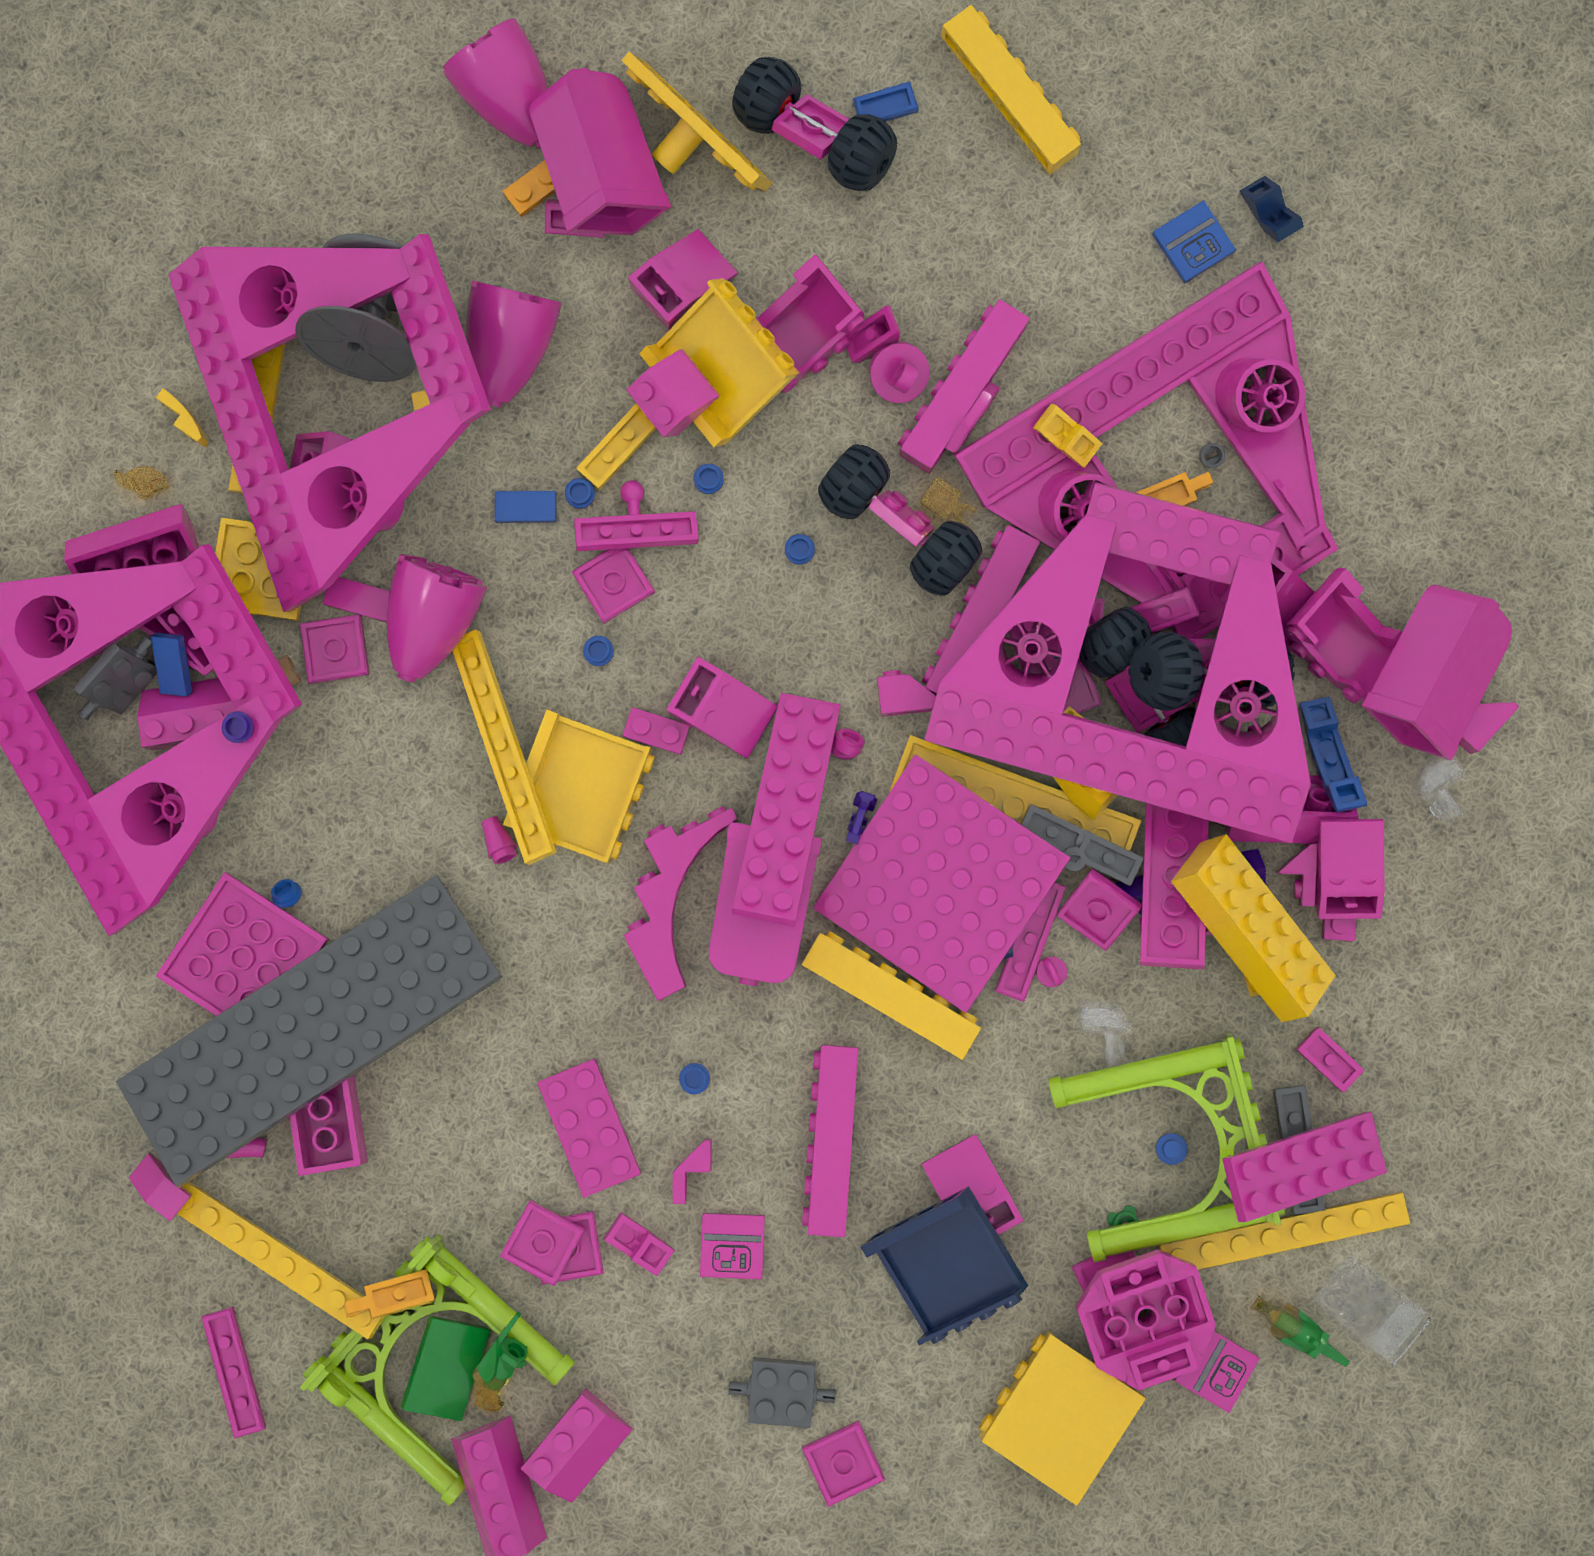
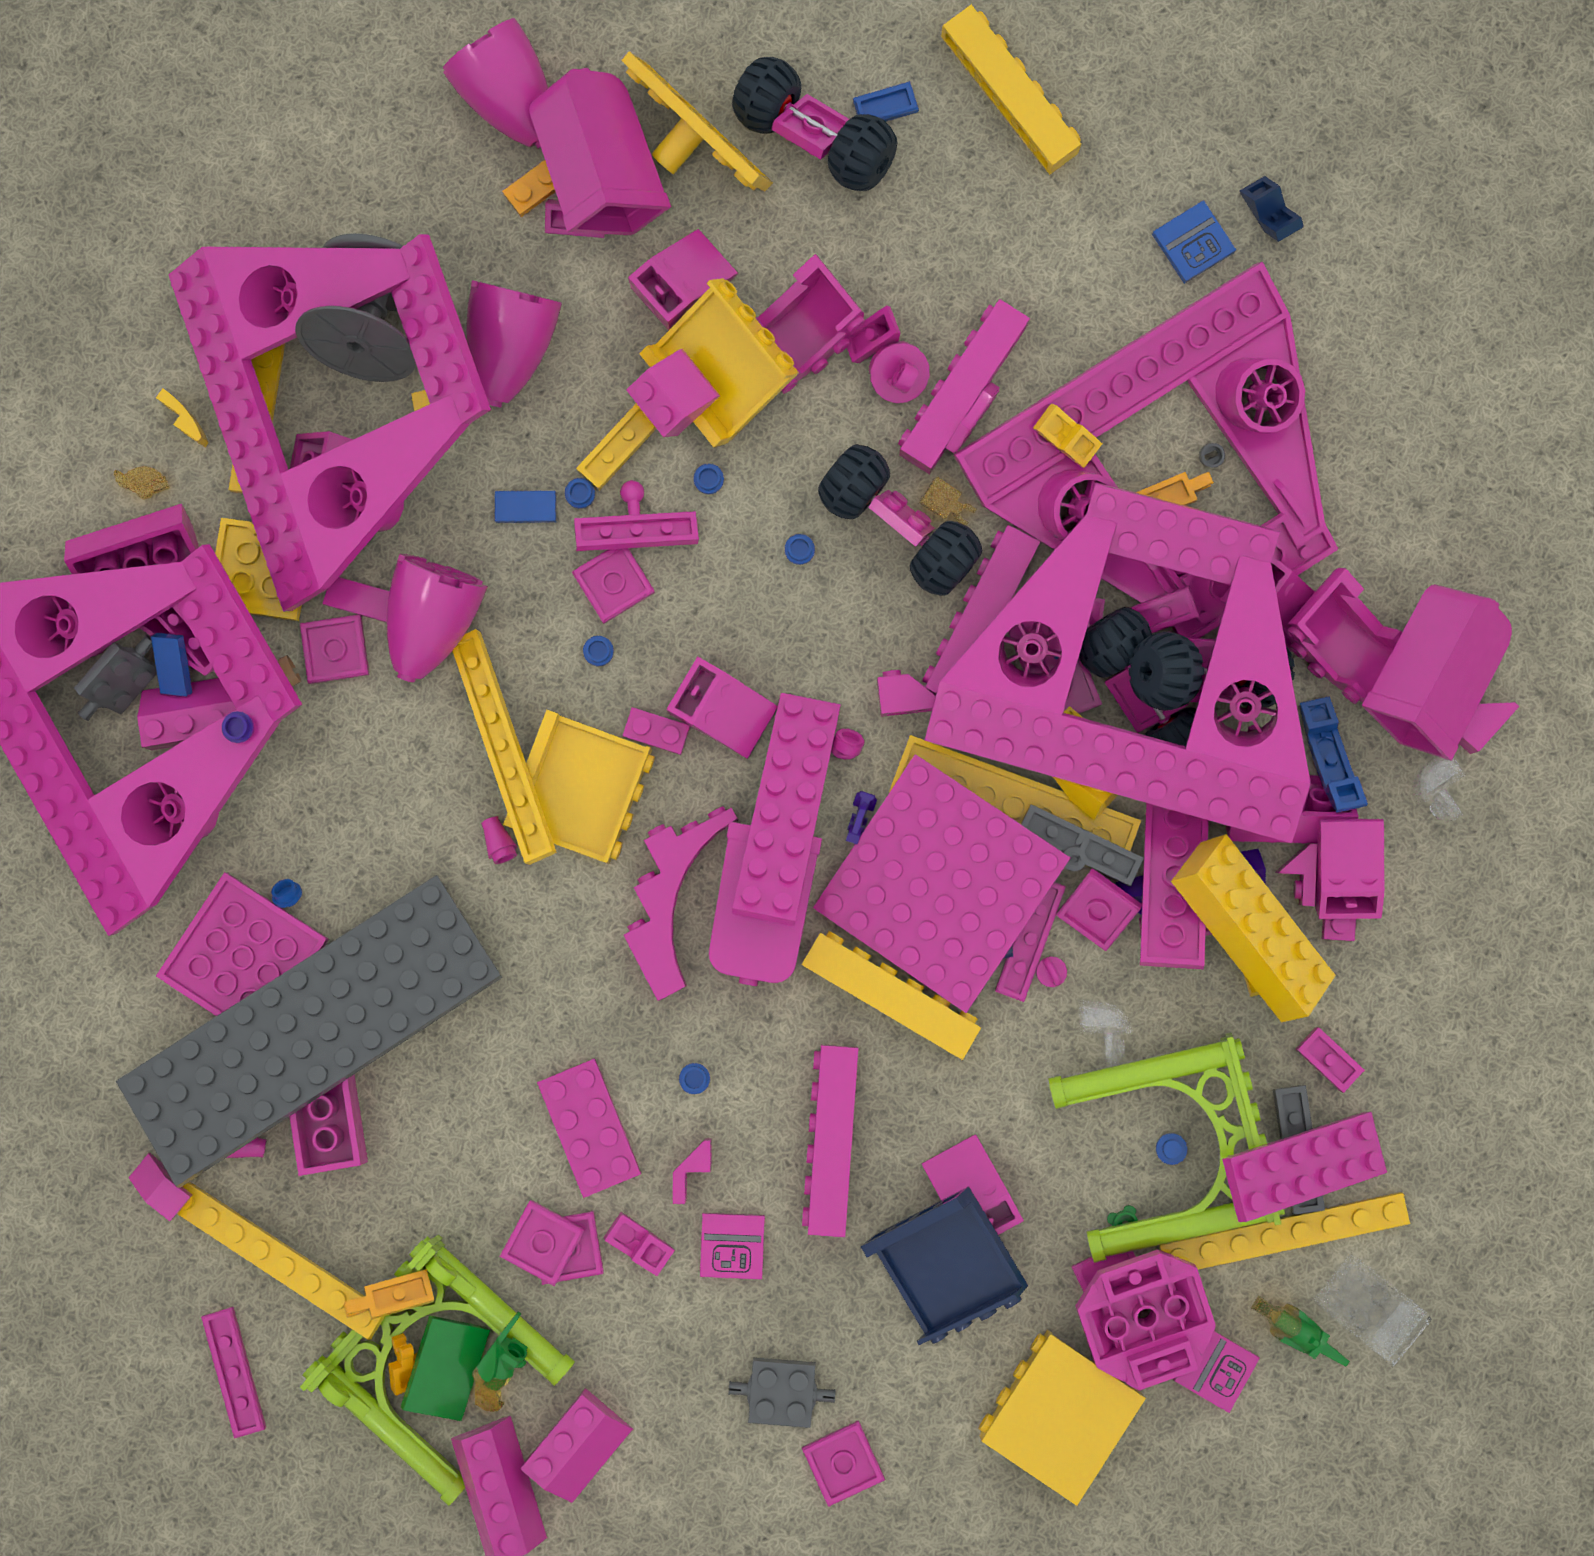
(401, 1368): none -> light orange plate

